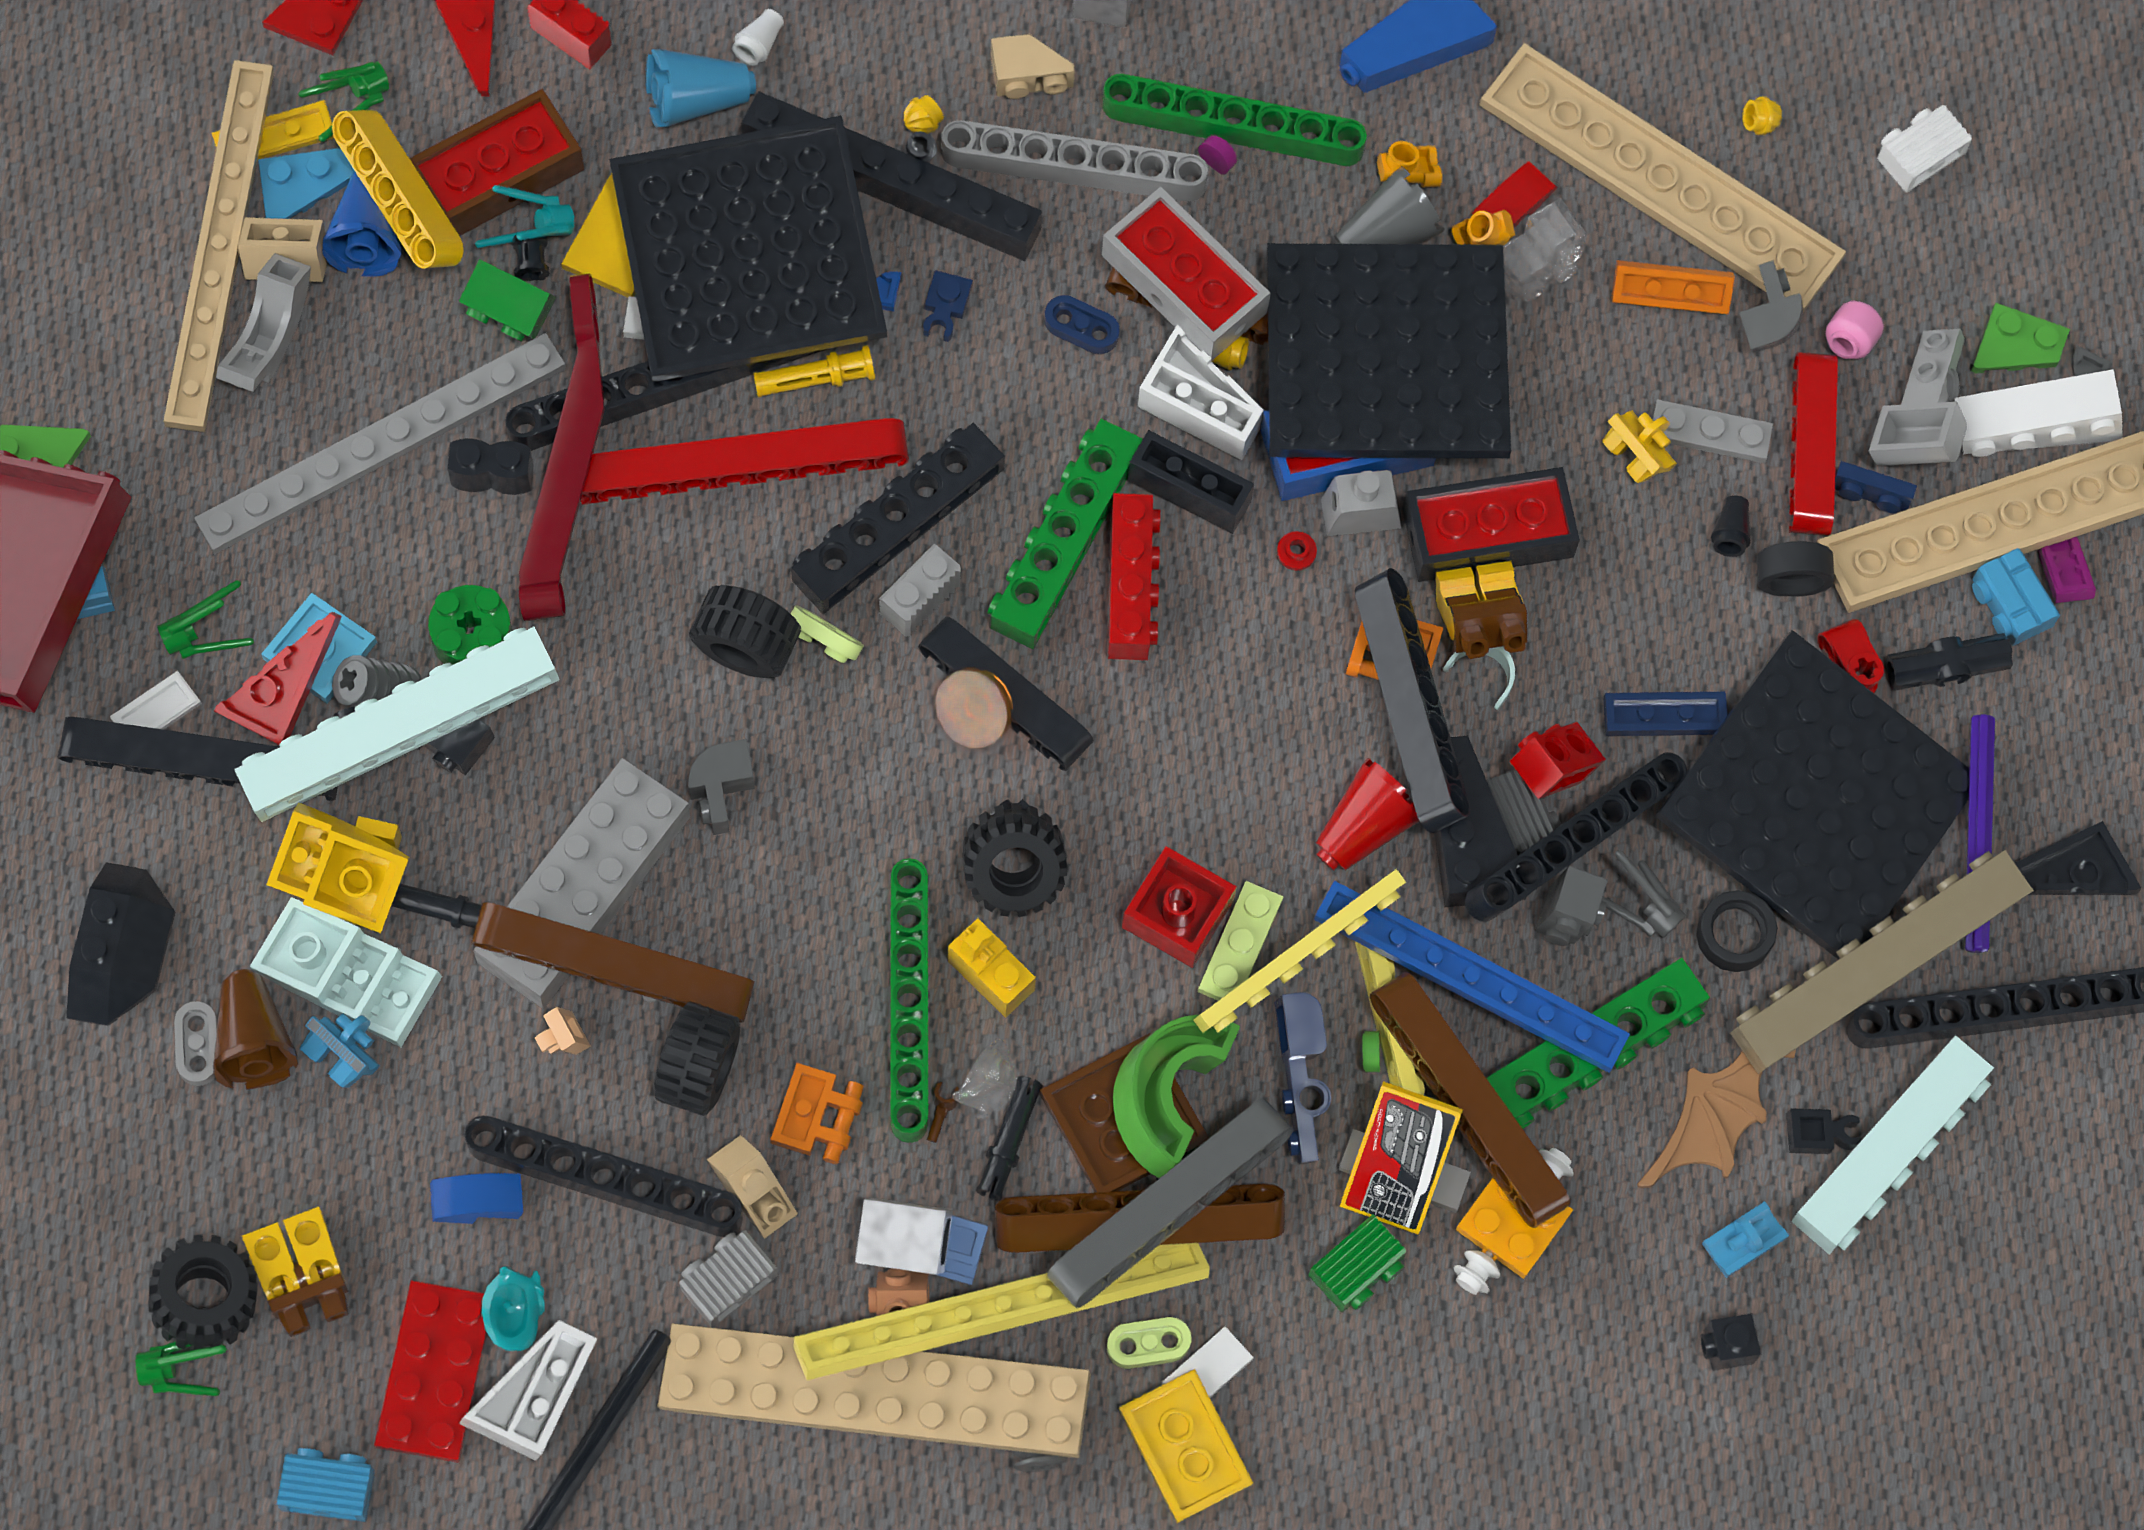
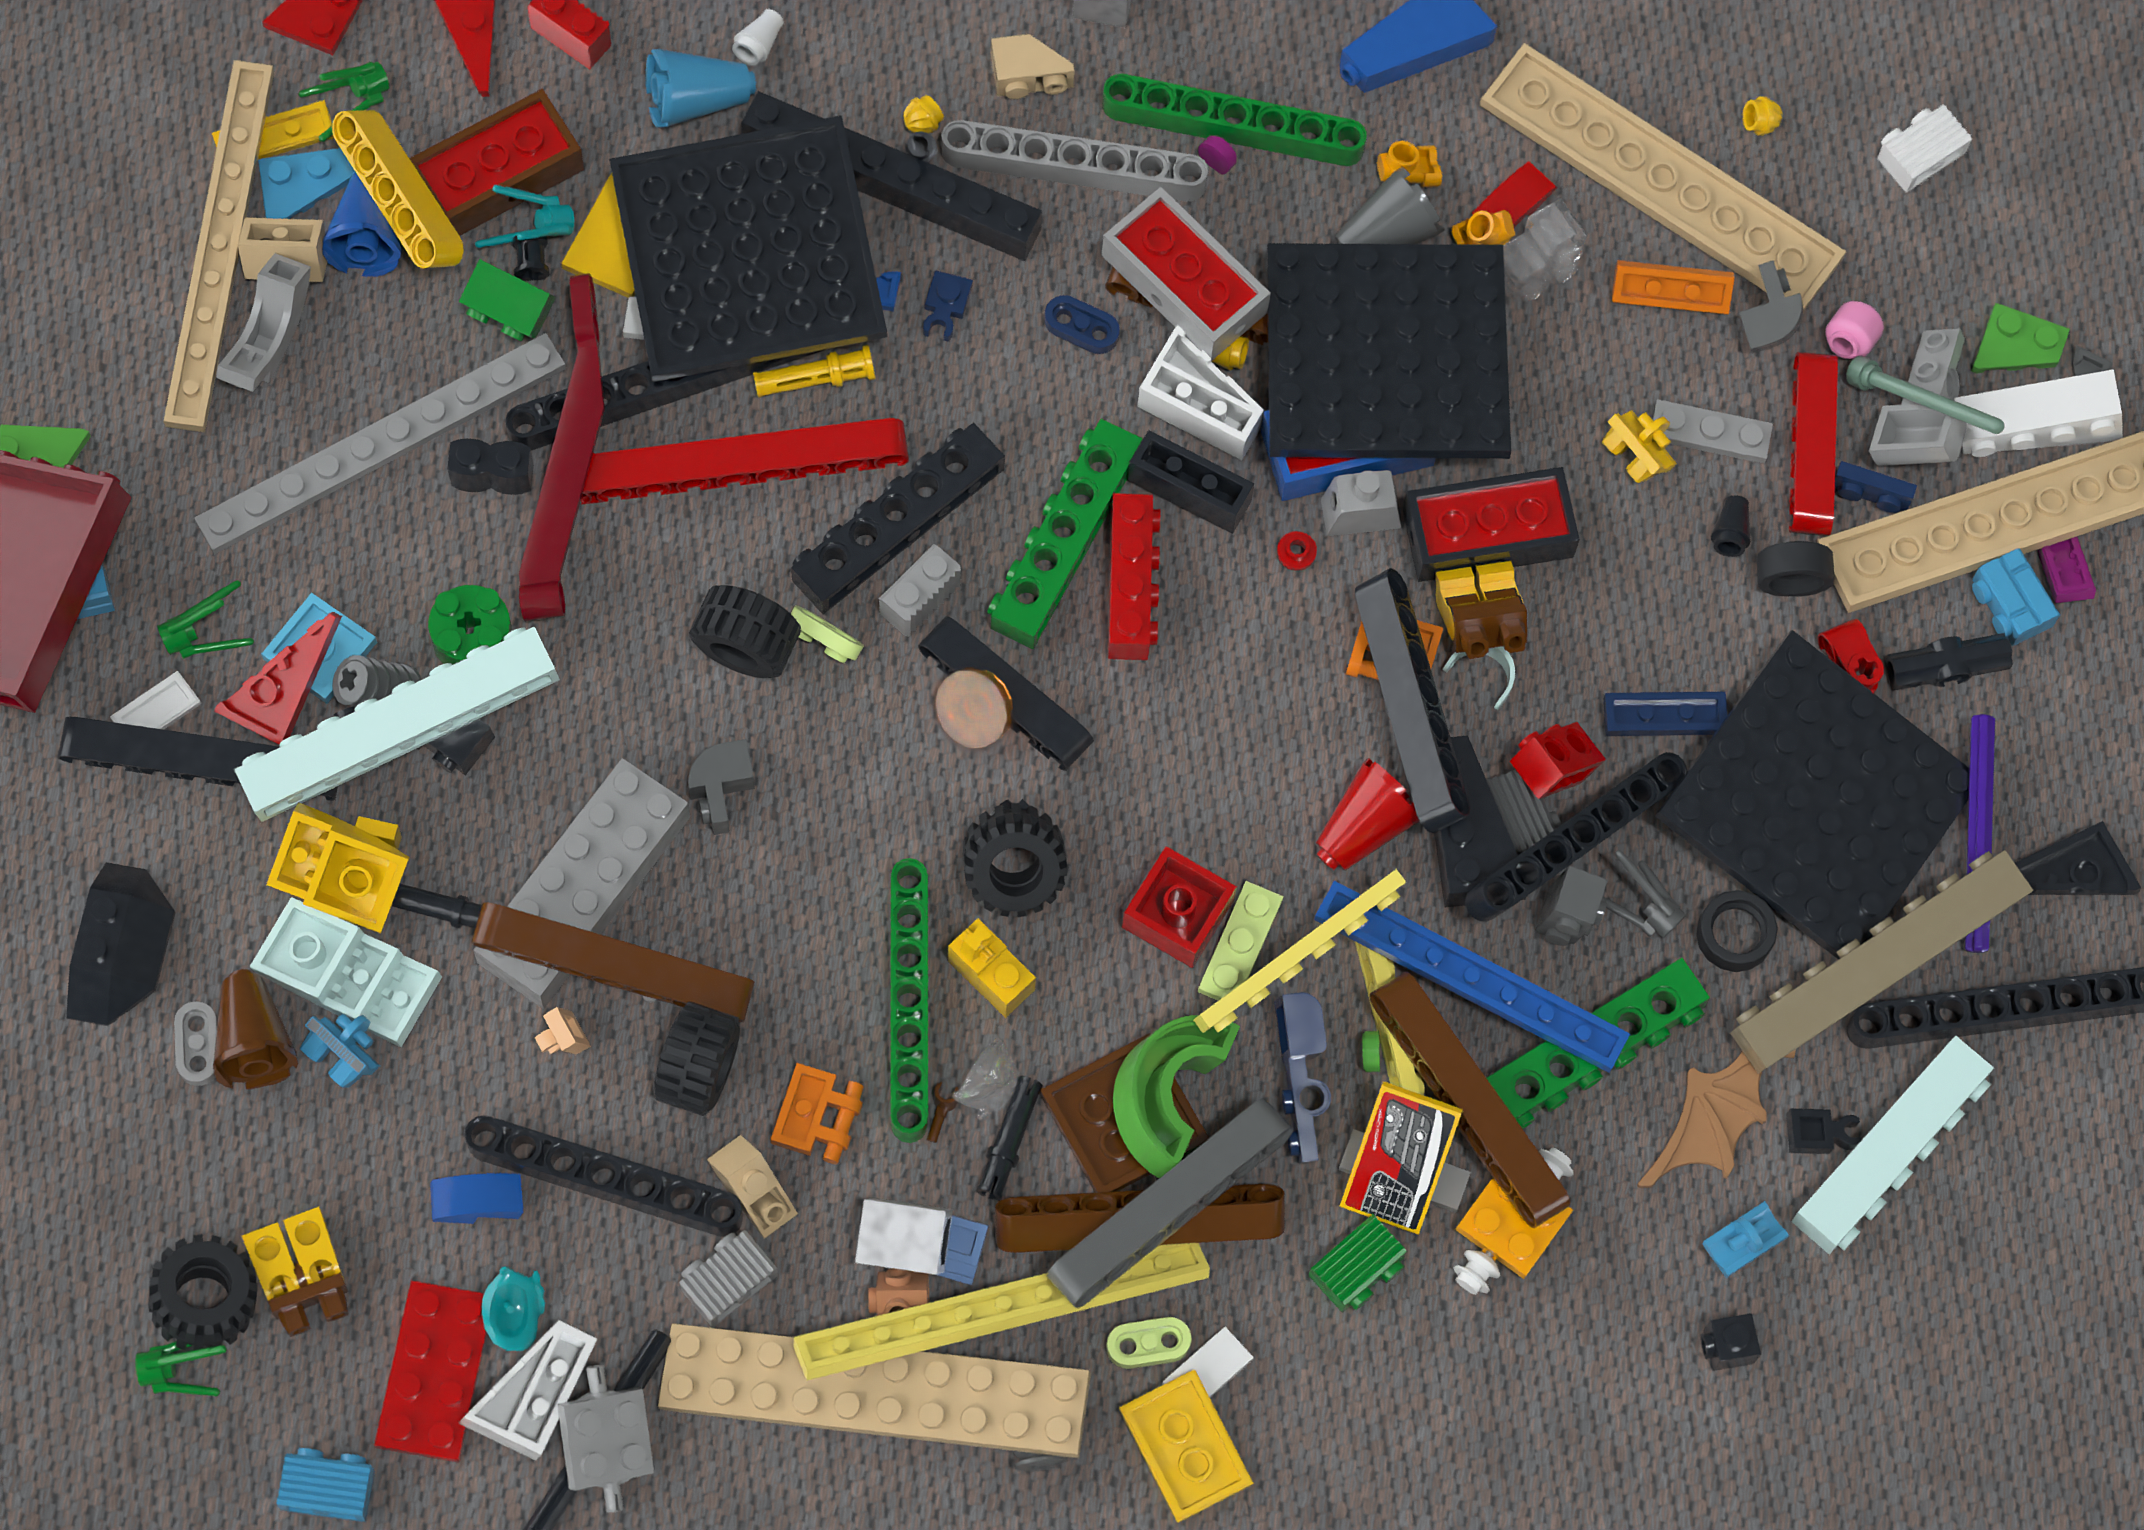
(605, 1438): none -> light grey plate
(1867, 375): none -> sand green piece

